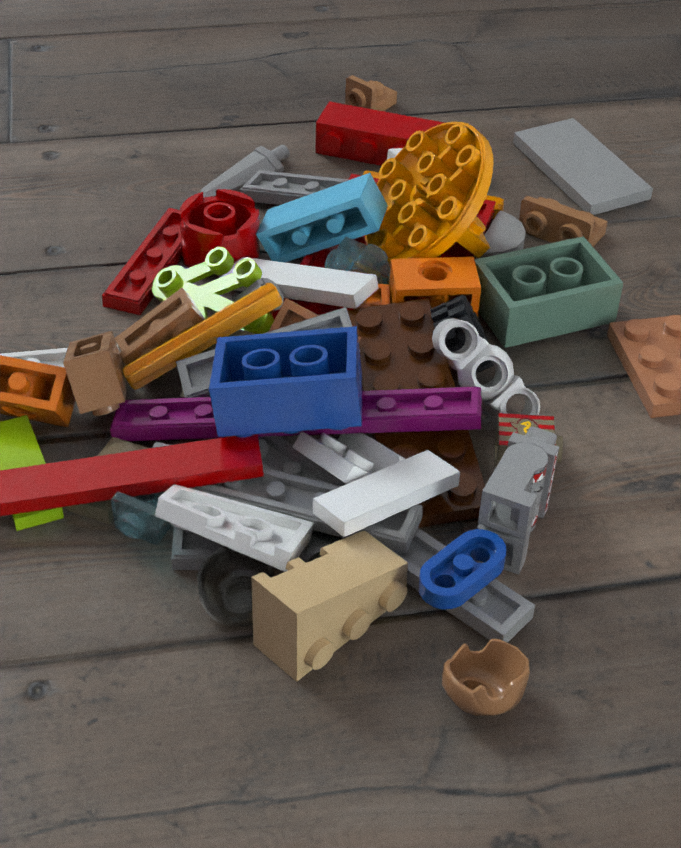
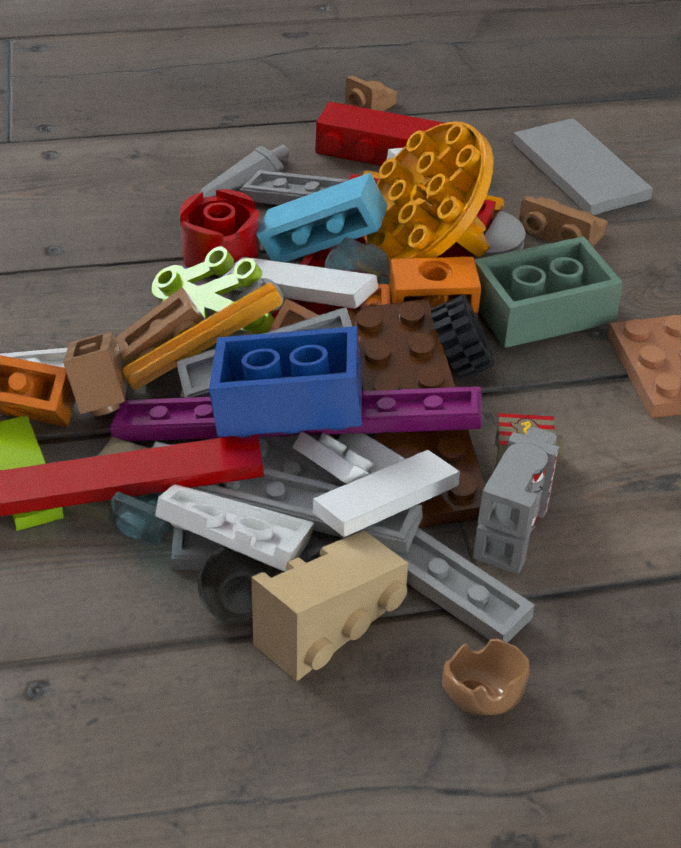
(133, 285): red tile -> none
(453, 574): blue plate -> none
(476, 351): white piece -> none

